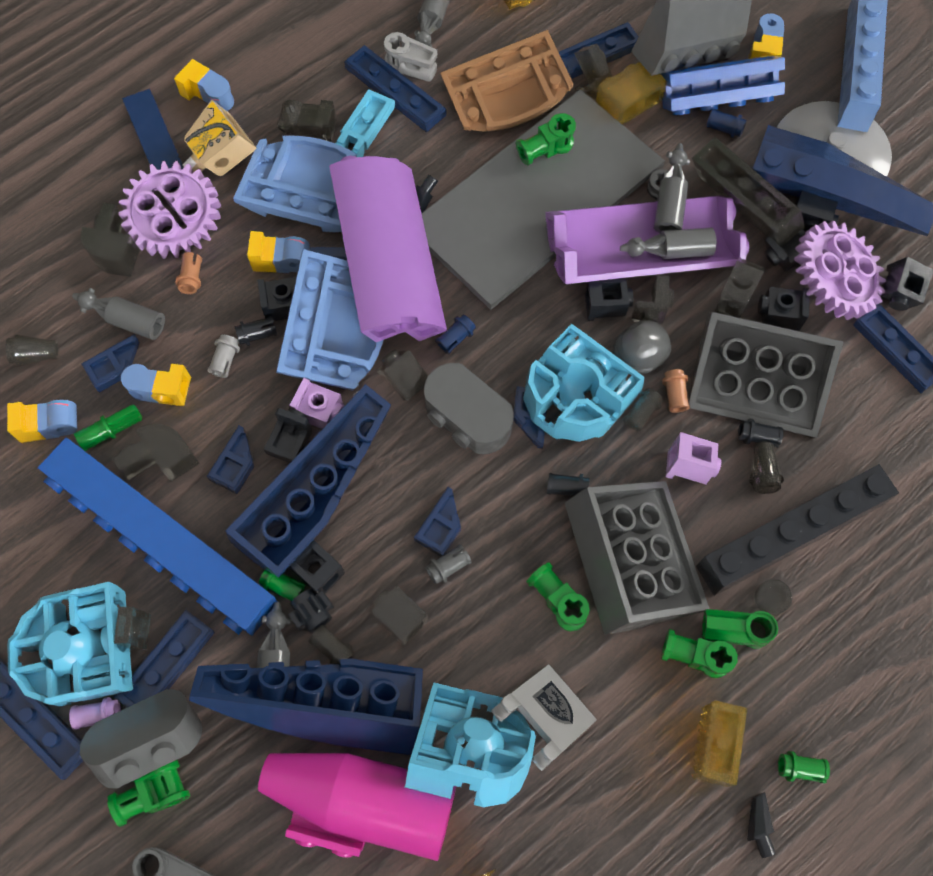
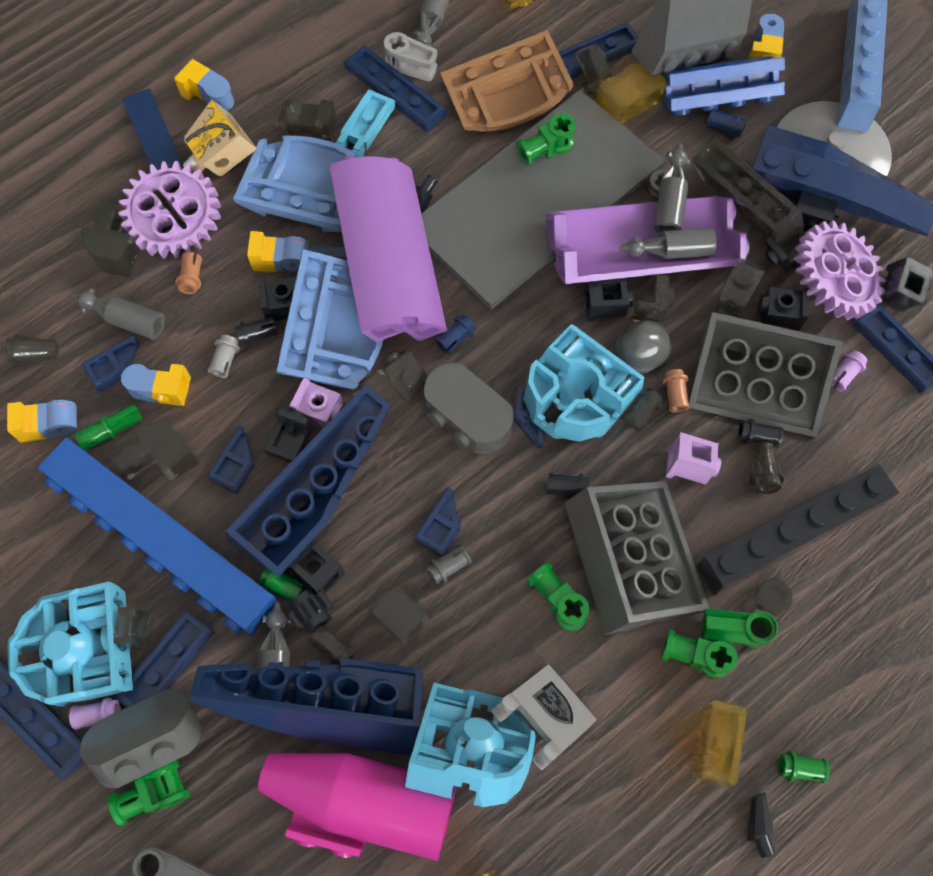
(850, 366): none -> lavender pin

